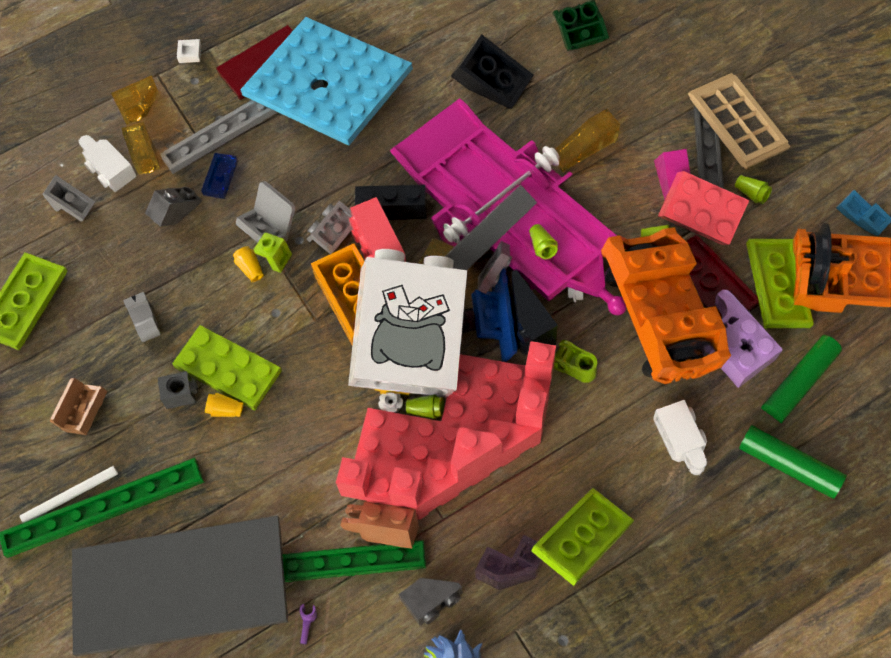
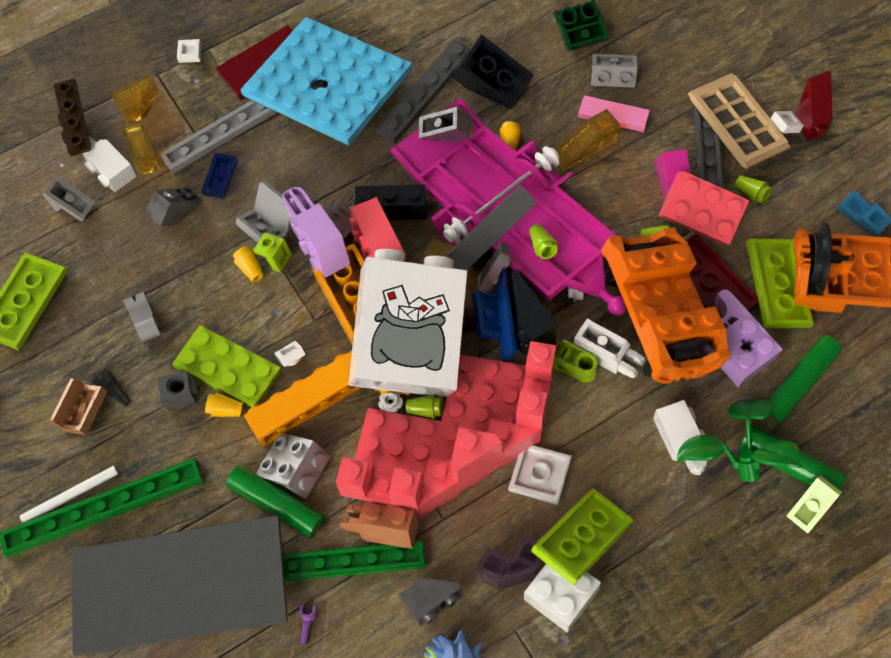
(72, 117): none -> dark brown bracket
(109, 383): none -> pearl dark grey piece
(275, 501): none -> green brick
(290, 354): none -> white plate
(294, 464): none -> light grey bracket
(301, 401): none -> light orange brick
(316, 232): none -> lavender brick
(422, 93): none -> dark grey plate
(446, 126): none -> slope
(510, 134): none -> yellow cone
(540, 474): none -> white tile
(559, 598): none -> white brick
(608, 348): none -> white hinge
(614, 70): none -> light grey bracket
(628, 116): none -> bright pink tile
(748, 462): none -> green plant
(787, 122): none -> white plate
(814, 504): none -> yellowish green slope
(816, 106): none -> dark red slope

